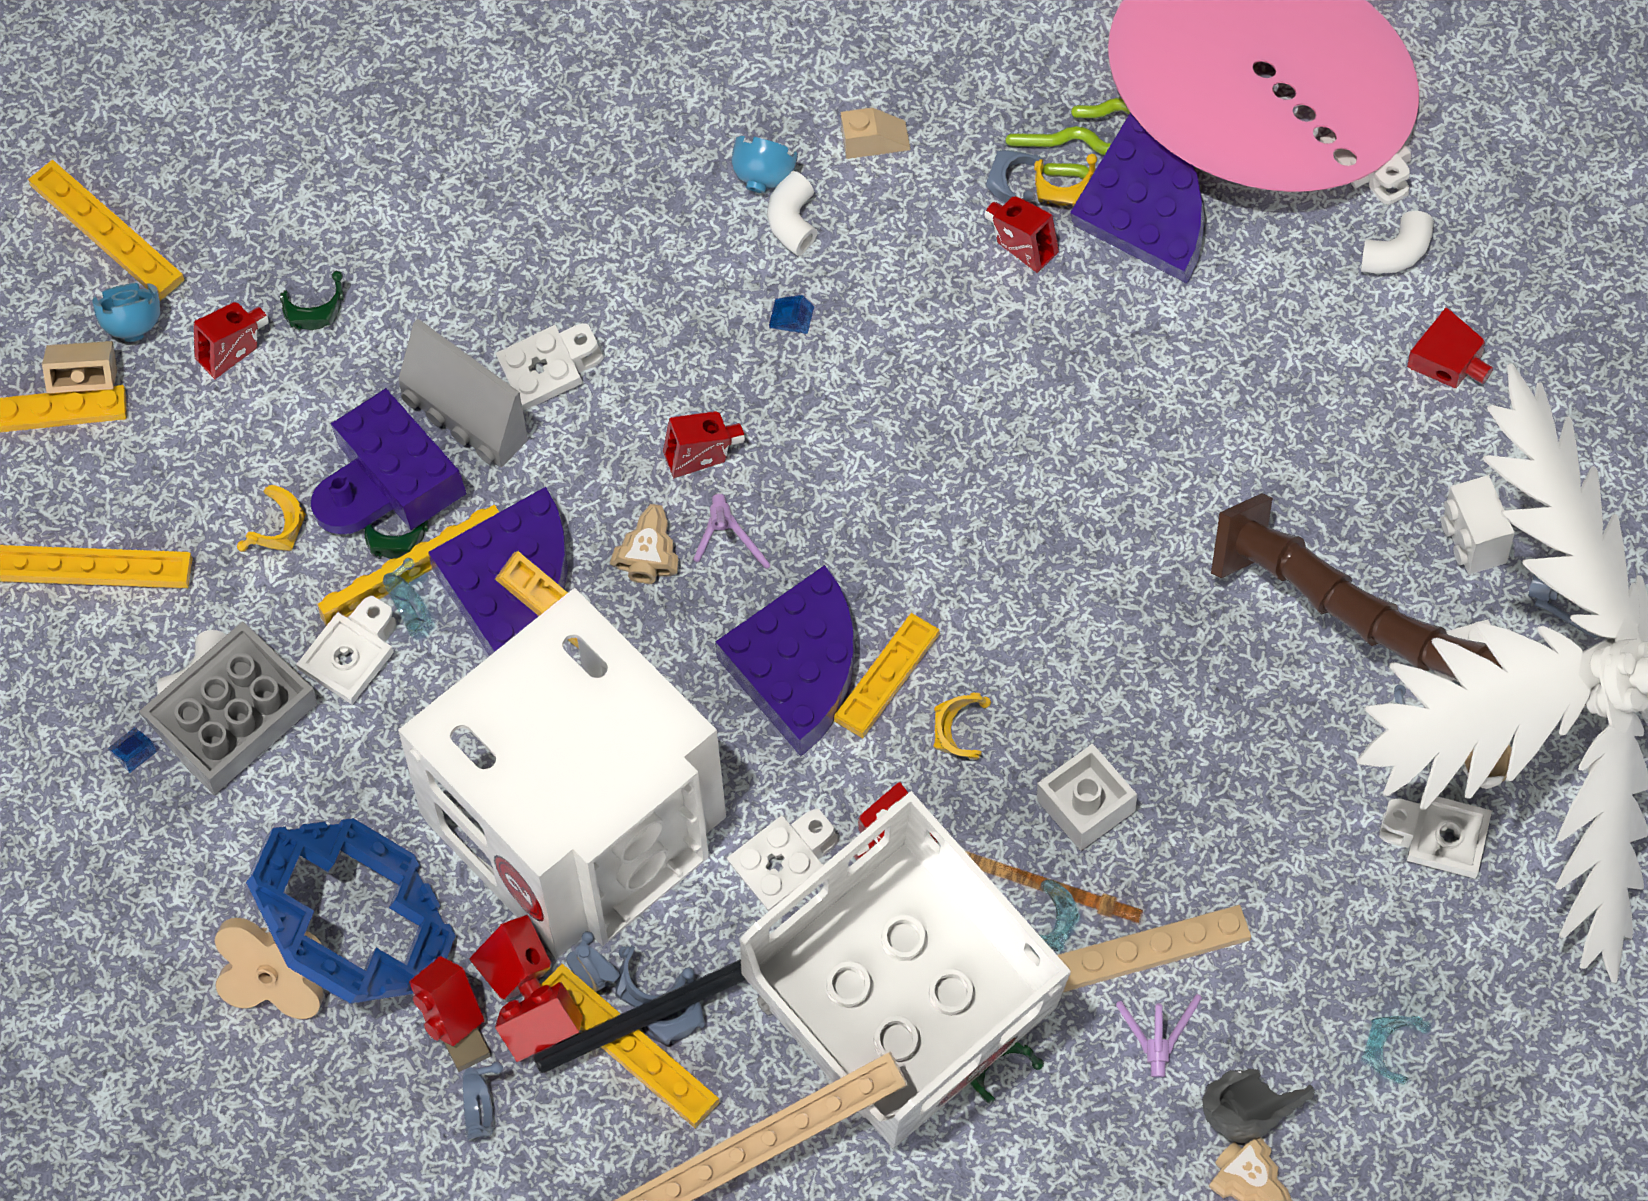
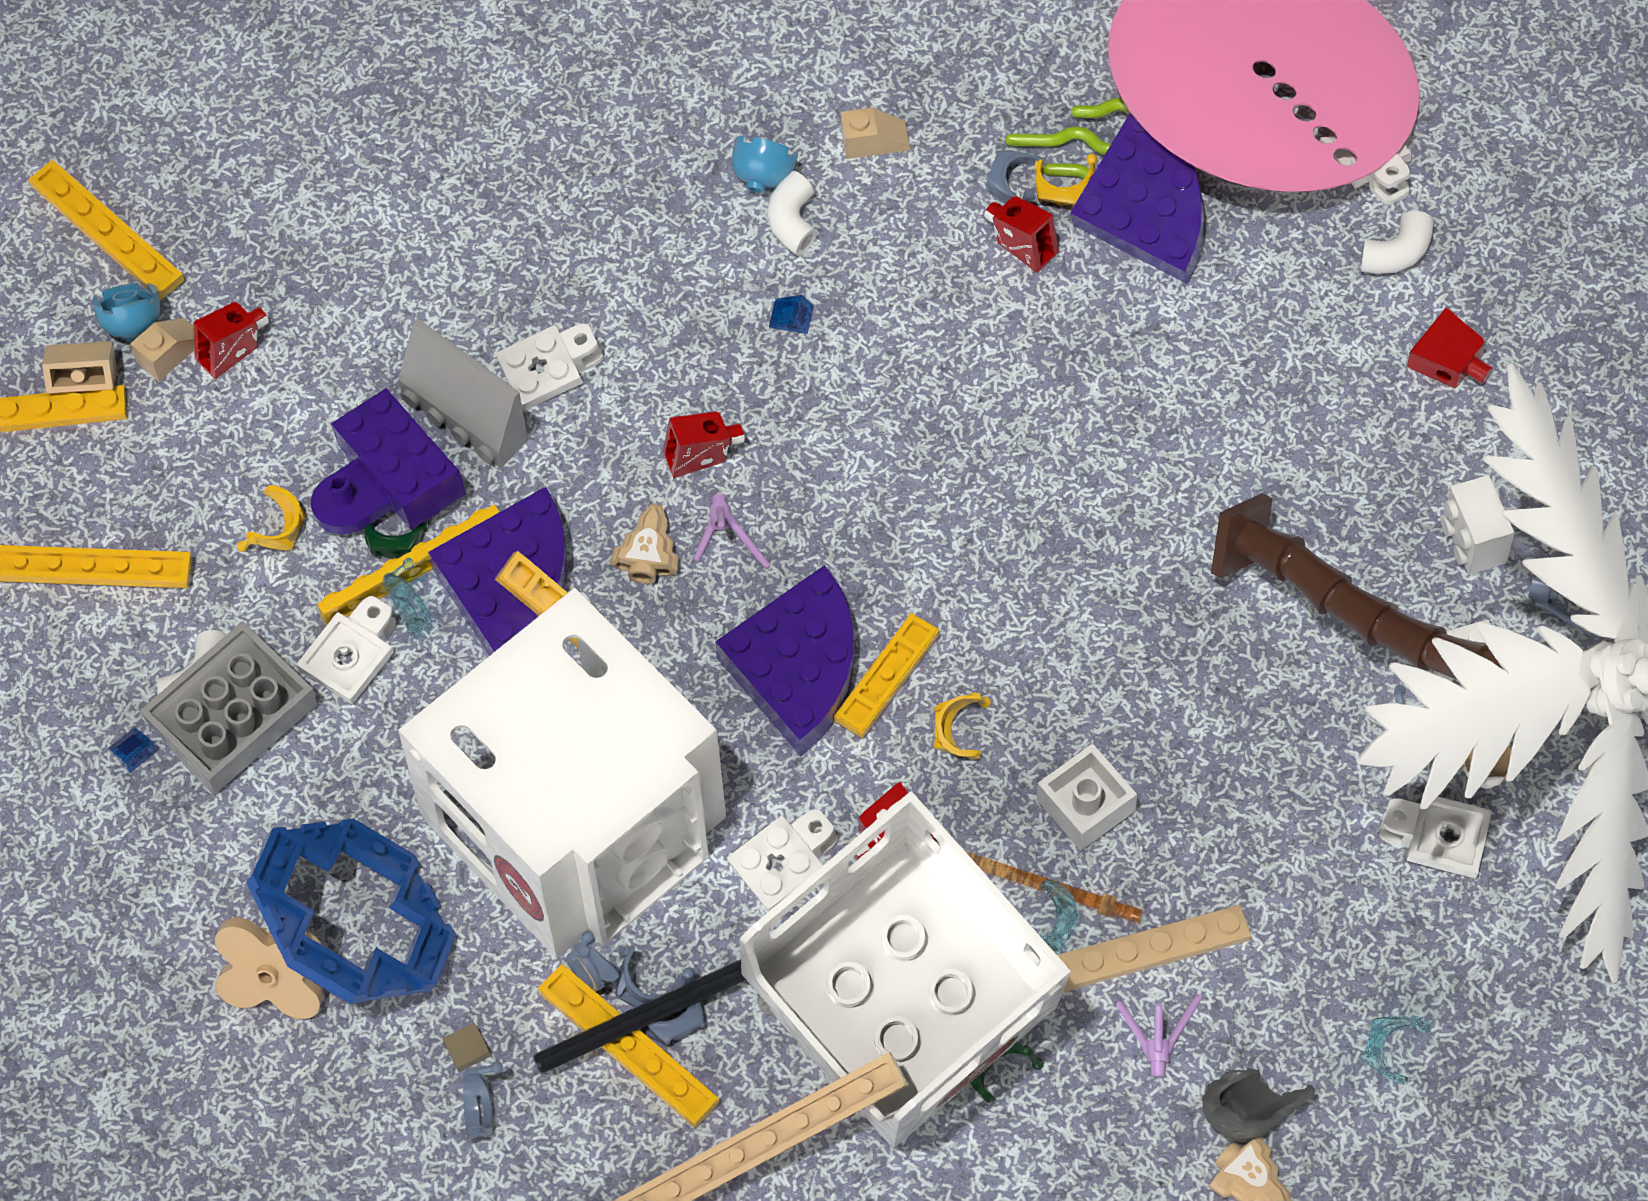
(163, 346): none -> tan slope
(314, 317): dark green helmet -> none
(446, 1001): red brick -> none
(512, 959): red torso -> none
(538, 1021): brick -> none

